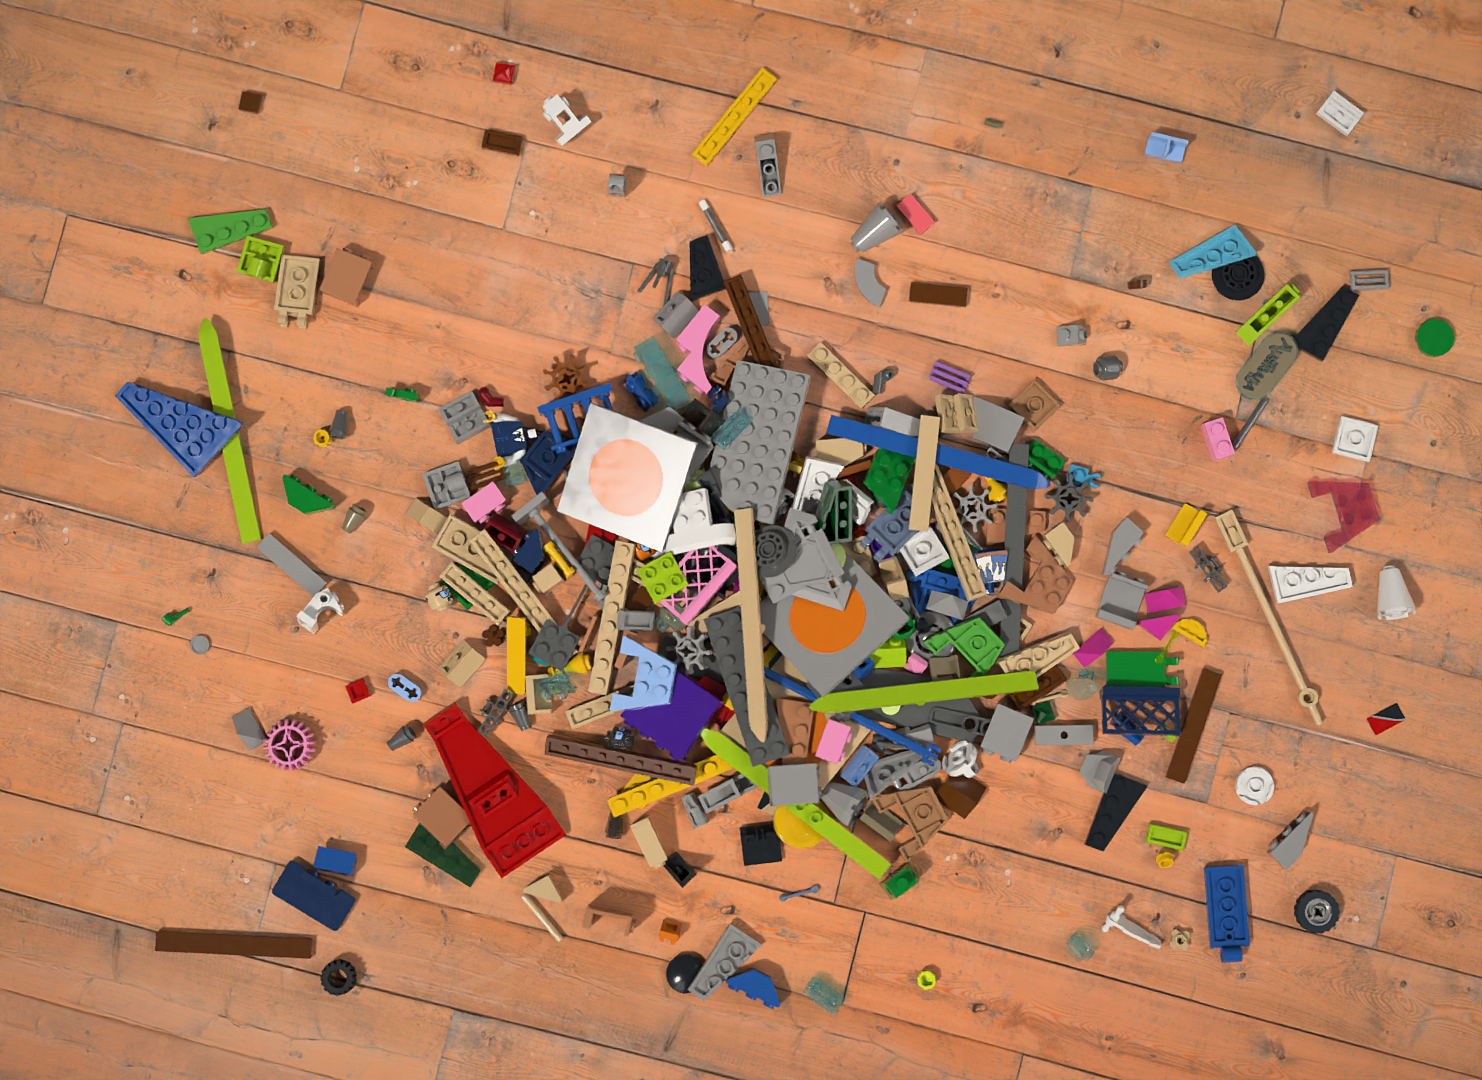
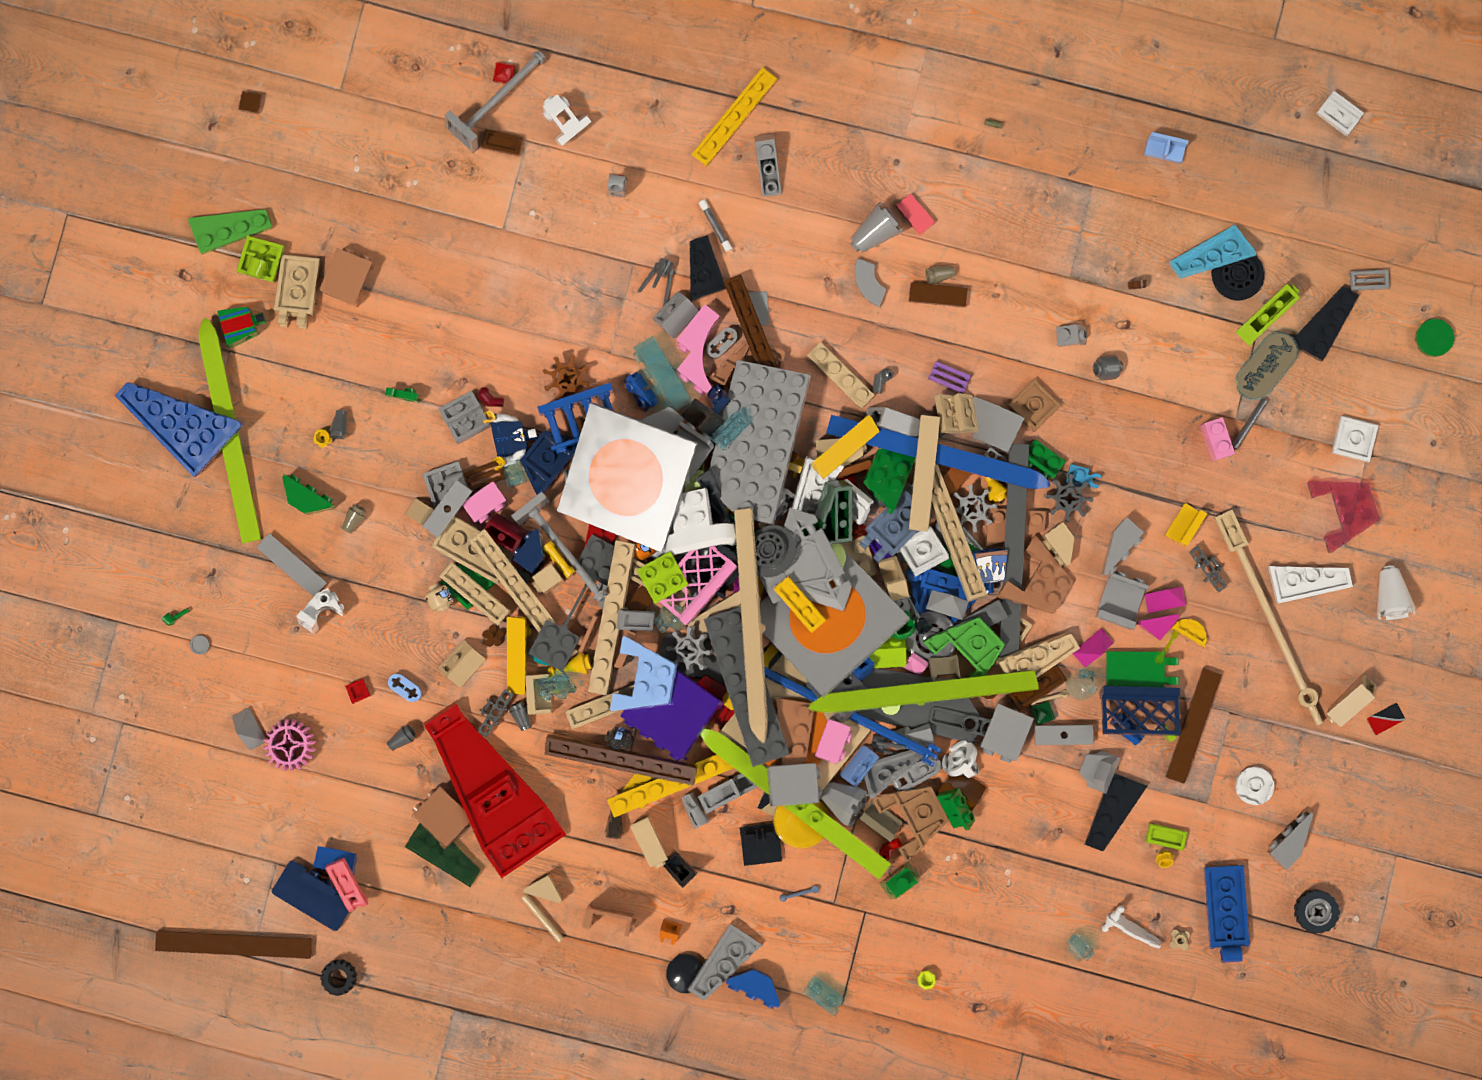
(240, 325): none -> torso
(346, 884): none -> coral plate
(454, 498): none -> light grey tile
(463, 130): none -> light grey tile
(799, 604): none -> yellow tile
(845, 447): none -> yellow slope
(887, 849): none -> red arm
(939, 273): none -> dark tan cone
(956, 808): none -> green bracket
(1352, 701): none -> tan slope

